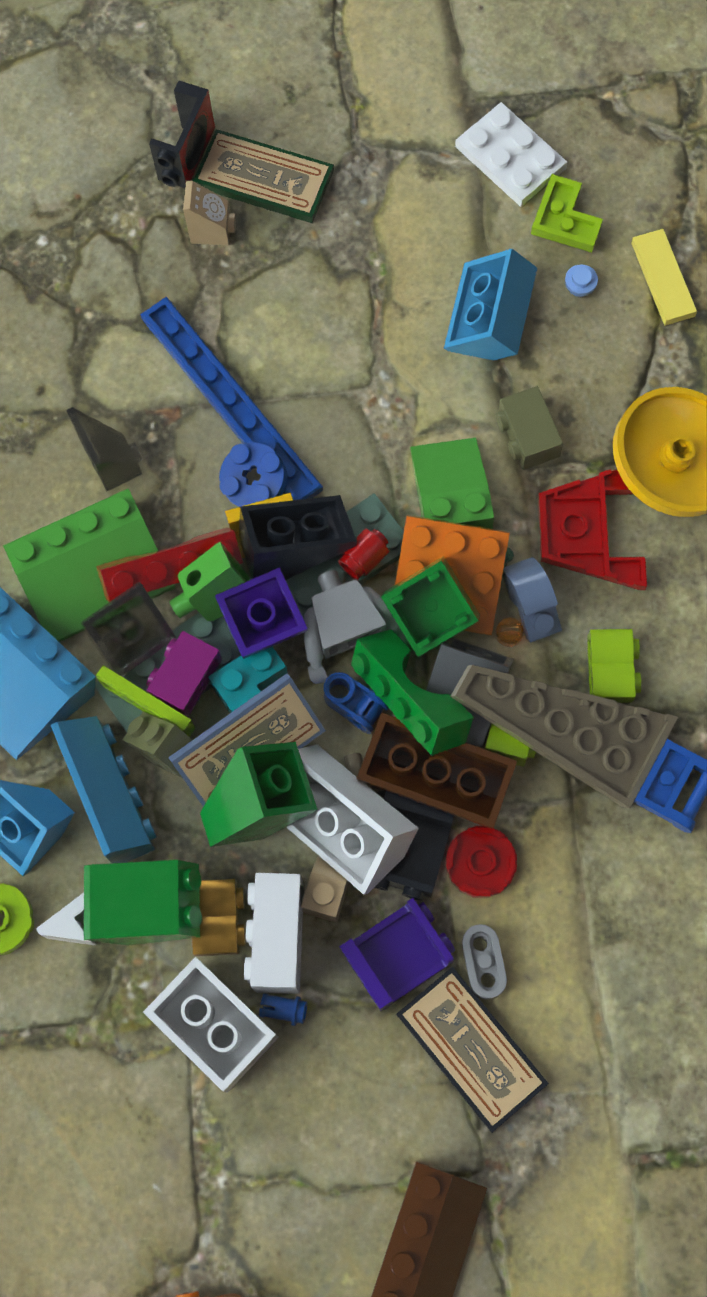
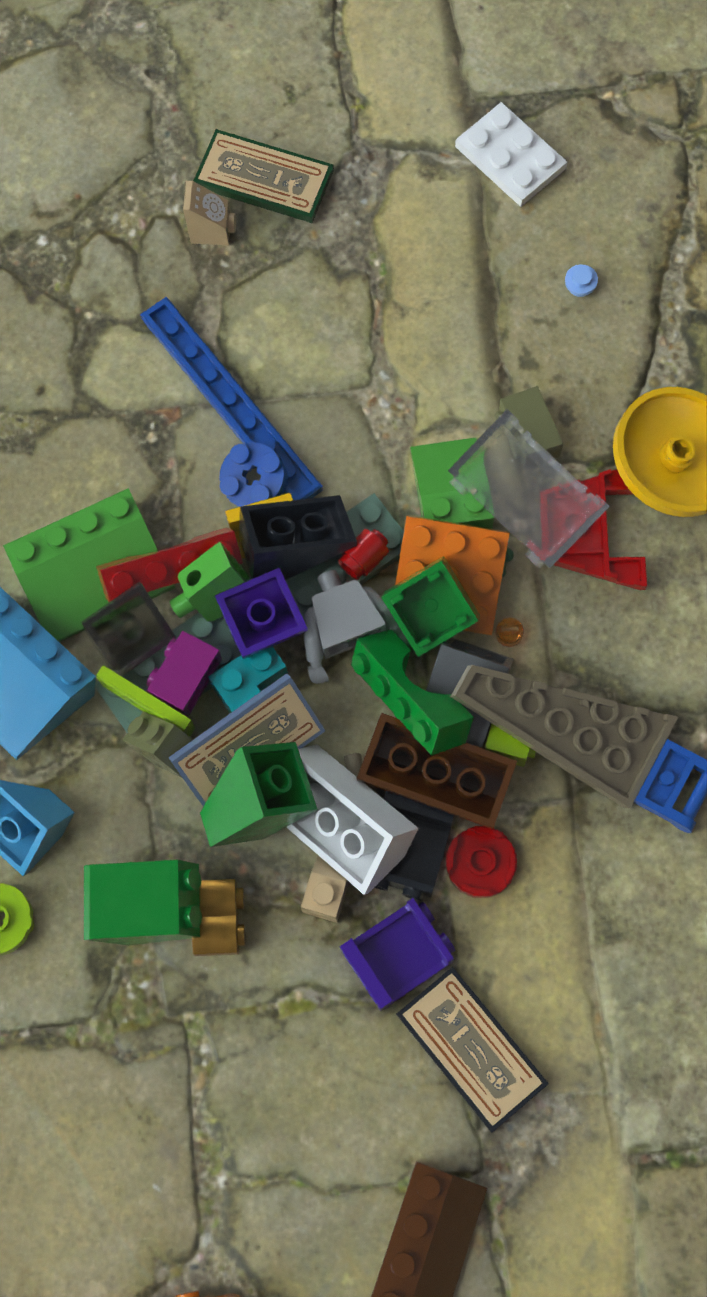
(66, 924): white slope -> none
(103, 788): dark azure slope -> none
(107, 450): clear smoke slope -> none
(178, 163): black panel -> none
(210, 1025): white brick -> none
(275, 933): white brick -> none
(285, 1008): blue pin -> none
(356, 703): blue piece -> none
(484, 962): light grey plate -> none
(491, 306): dark azure slope -> none
(526, 490): none -> clear windscreen
(534, 597): sand blue brick -> none
(558, 219): lime plate -> none
(612, 664): lime brick -> none
(664, 277): light yellow tile -> none

